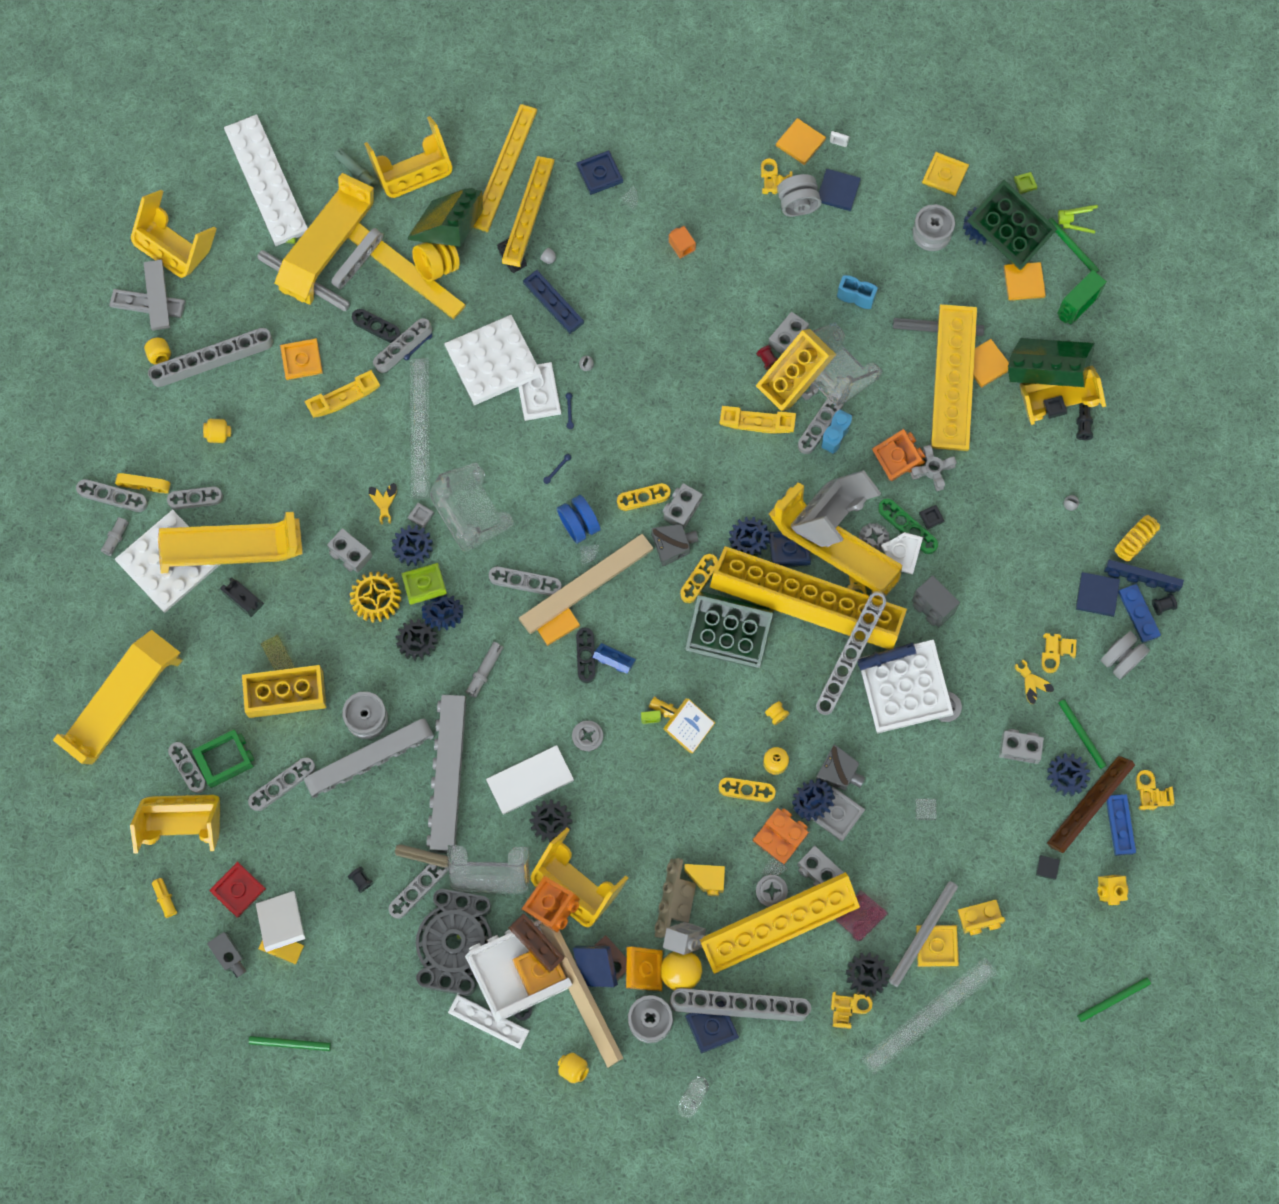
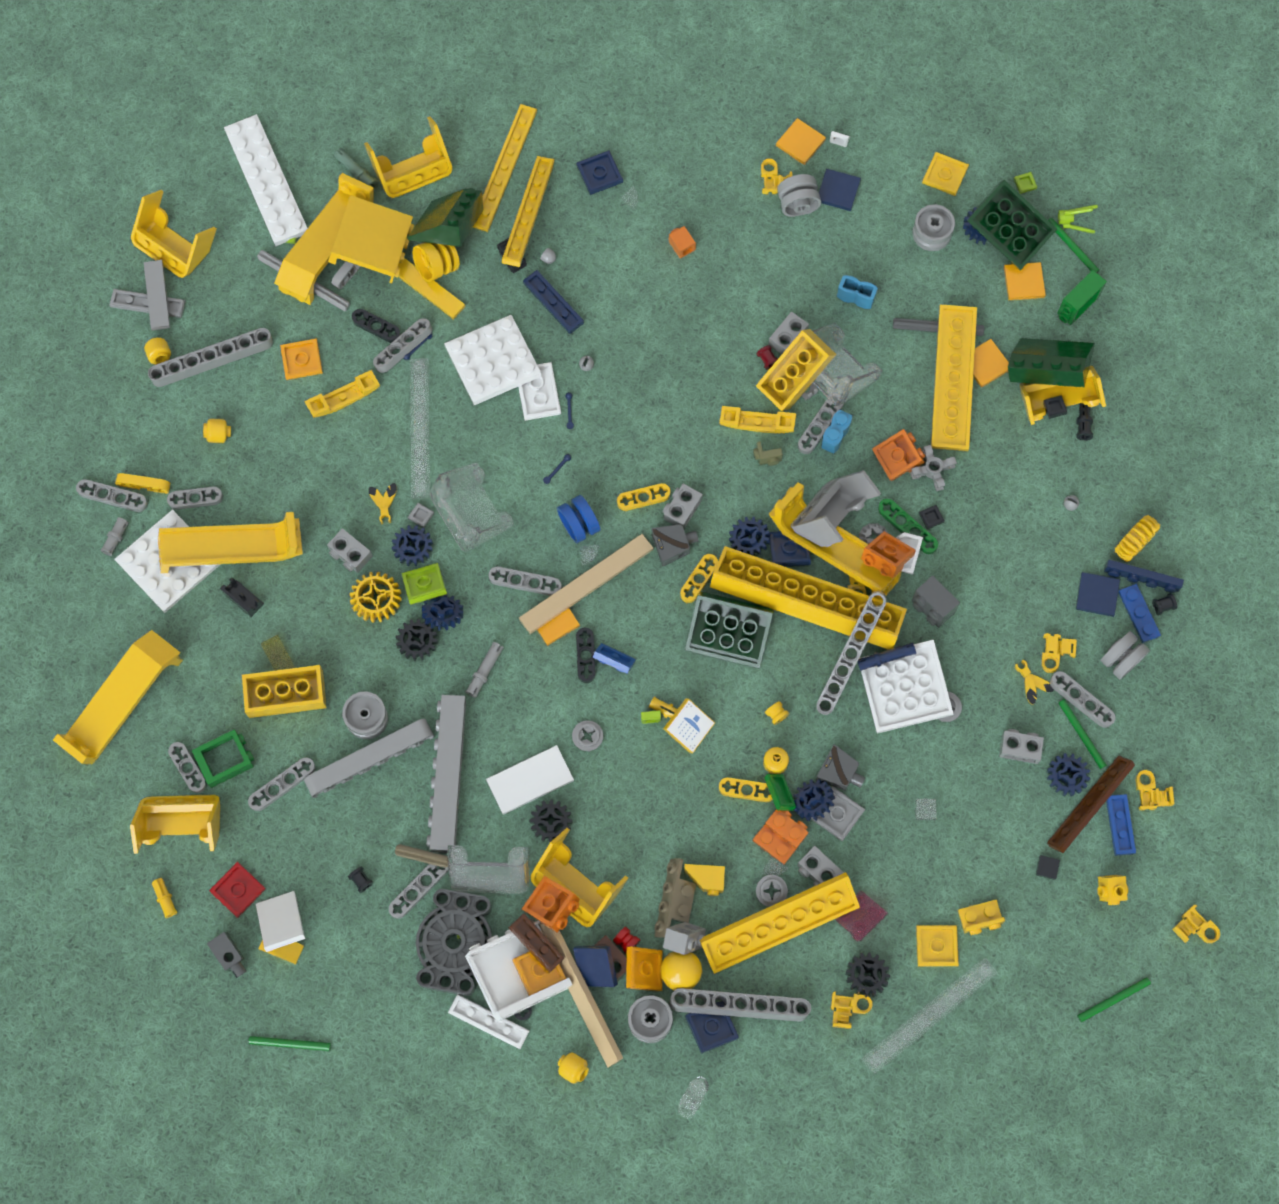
(372, 237): none -> yellow panel
(625, 939): none -> red wheel
(768, 457): none -> olive bracket
(780, 792): none -> green tile
(887, 554): none -> orange plate
(923, 934): light grey axle -> none
(1083, 698): none -> light grey beam
(1194, 922): none -> yellow piece

